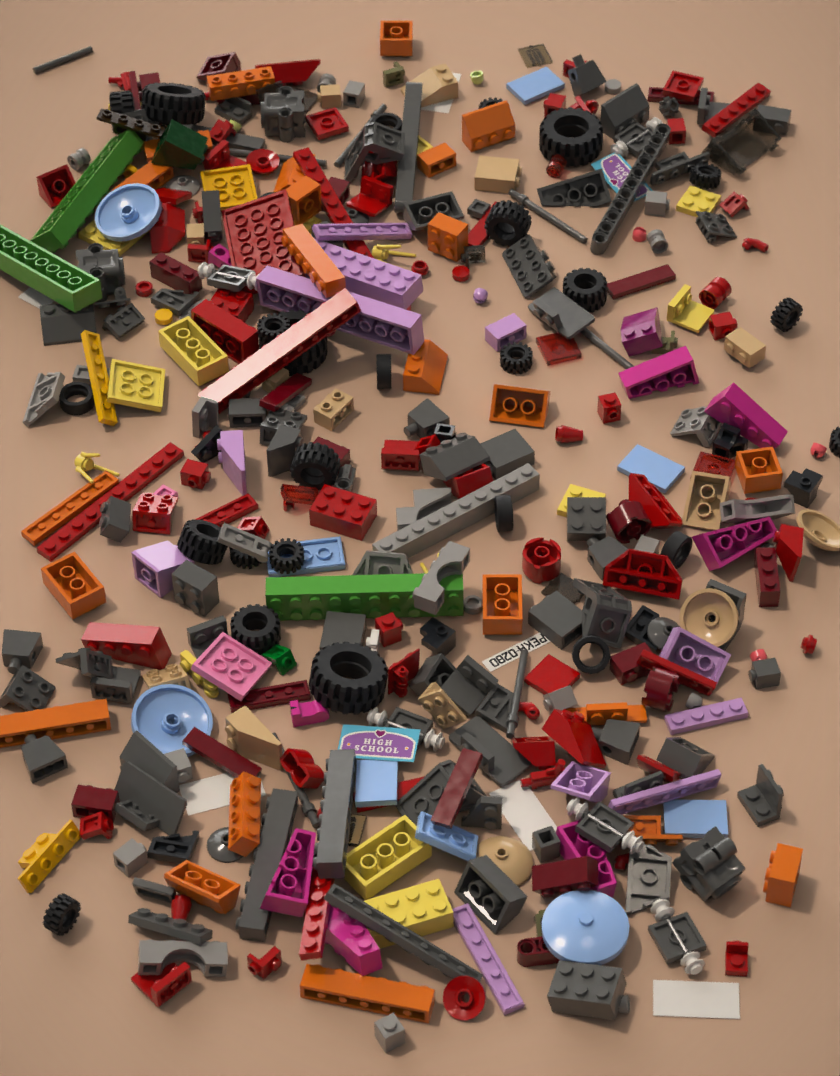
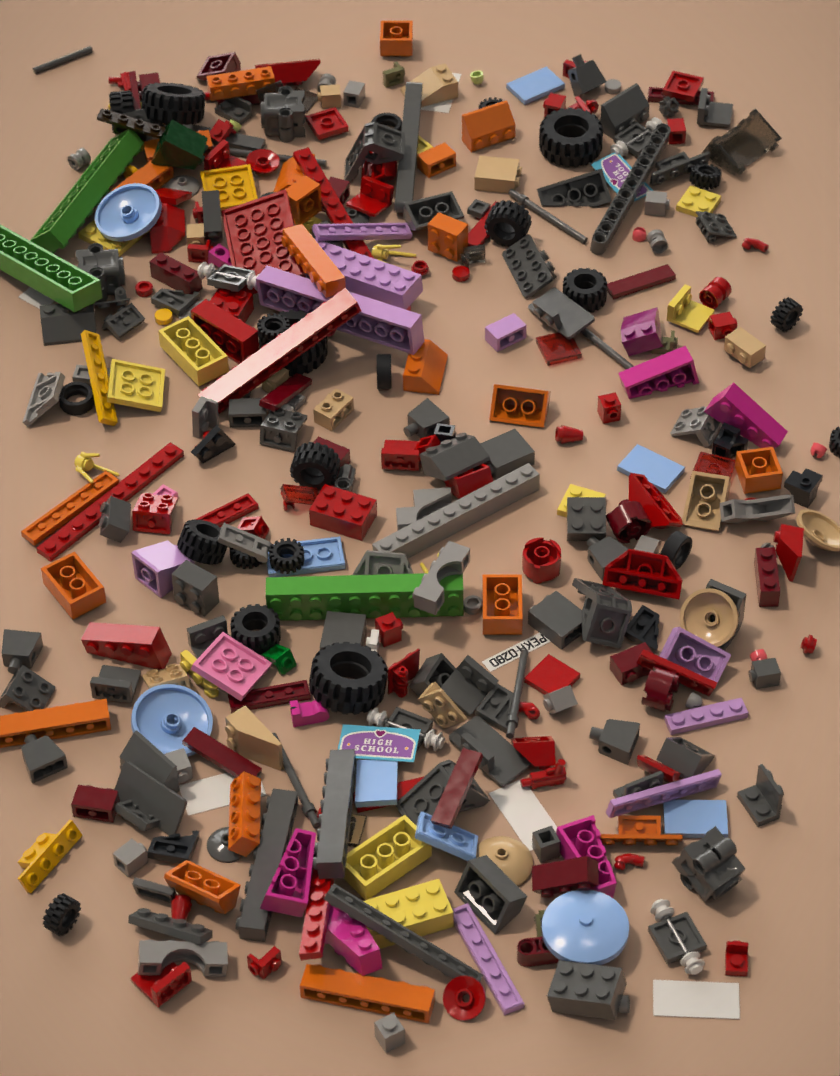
(55, 185): red slope -> none
(90, 662): dark grey bracket -> none
(96, 825): red bracket -> none
(195, 474): red brick -> none
(233, 457): lavender slope -> none
(282, 449): dark grey slope -> none
(302, 768): red brick -> none
(342, 157): dark grey bar -> none
(438, 637): black brick -> none
(480, 295): lavender hinge -> none
(485, 813): dark grey wing -> none
(503, 513): black tyre -> none
(516, 365): black tyre -> none
(535, 55): clear smoke piece -> none
(556, 166): clear red wheel -> none
(564, 586): clear smoke piece -> none
(575, 737): red slope -> none
(583, 782): lavender slope -> none
(593, 669): black tyre -> none
(599, 713): orange bracket -> none
(604, 826): dark grey plate -> none
(647, 878): wing -> none
(659, 631): dark grey dish -> none
(729, 543): dark pink wedge -> none
(734, 204): red bracket -> none
(736, 110): red plate -> none
(776, 117): dark grey brick -> none
(782, 874): orange brick -> none

